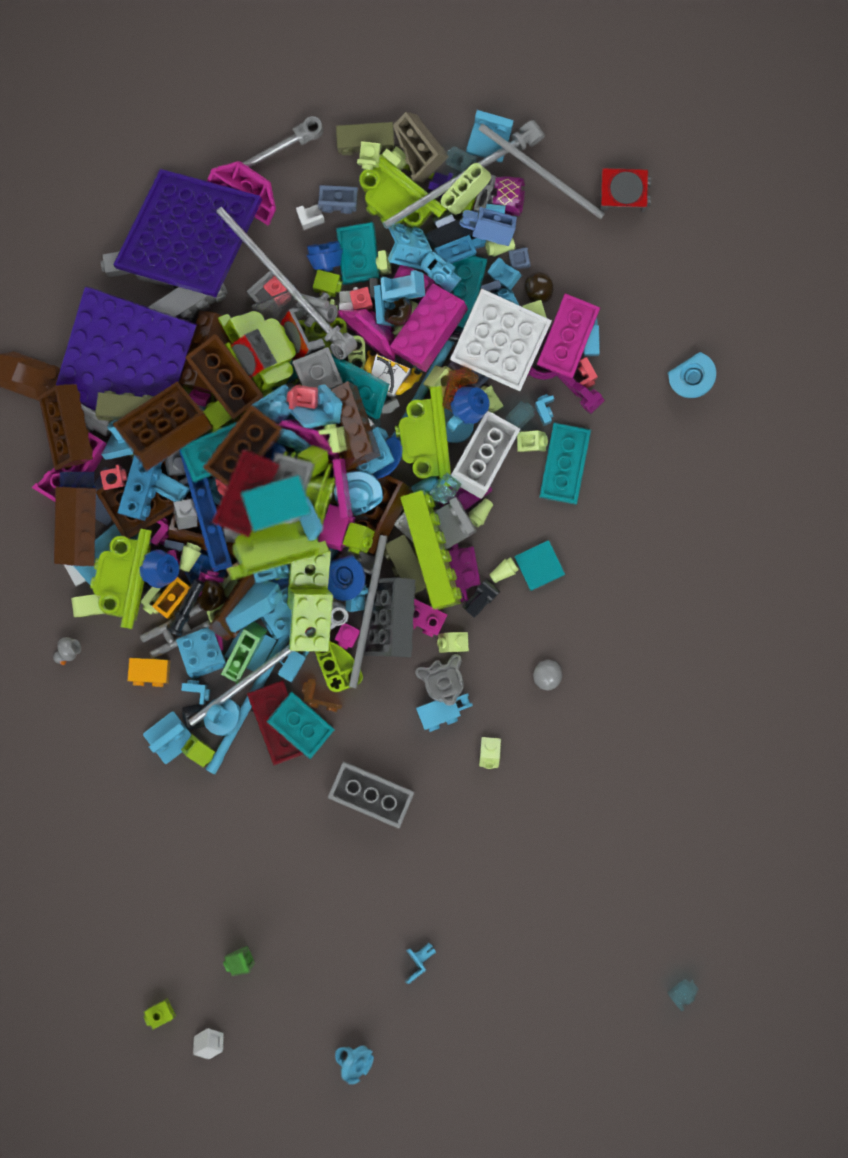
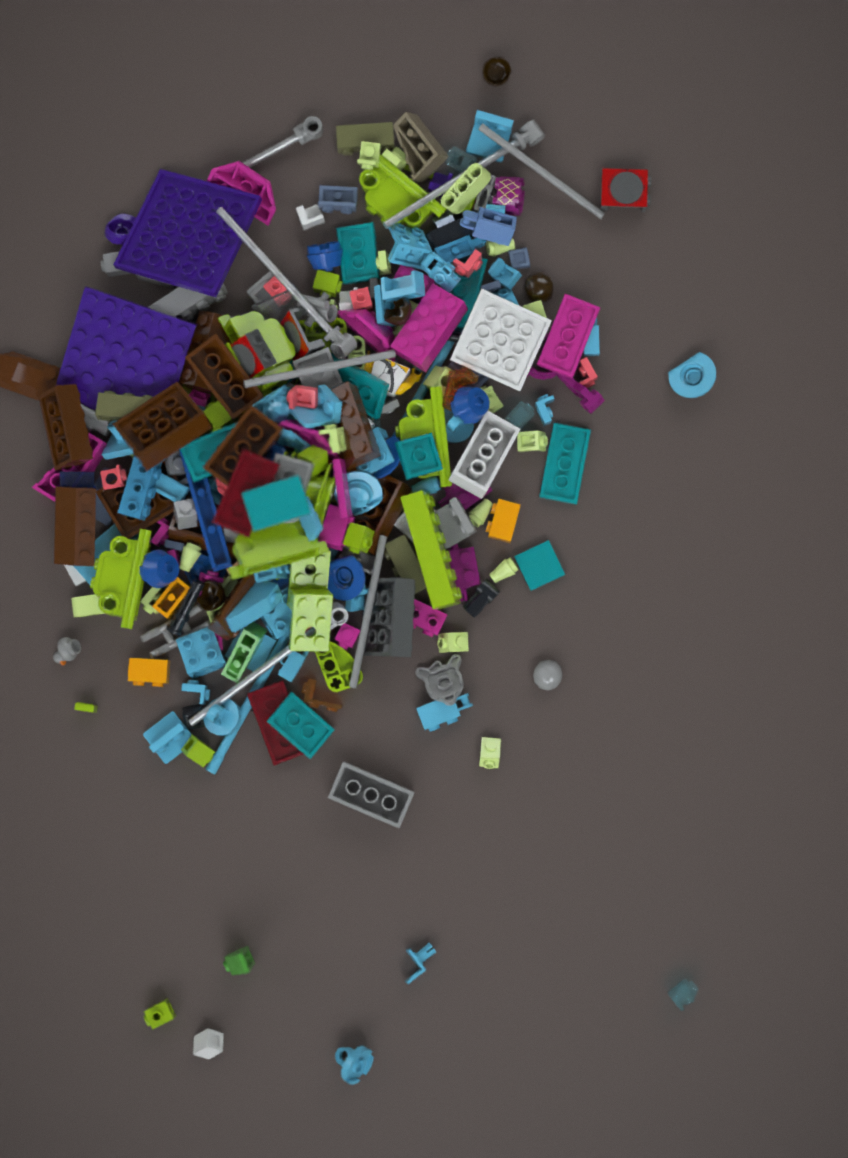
(86, 707): none -> lime tile
(118, 228): none -> dark purple hat
(319, 368): none -> light grey piece
(418, 456): none -> teal tile
(441, 492): clear light blue brick -> none
(473, 263): none -> coral bracket
(496, 71): none -> dark brown hair
(503, 521): none -> light orange brick

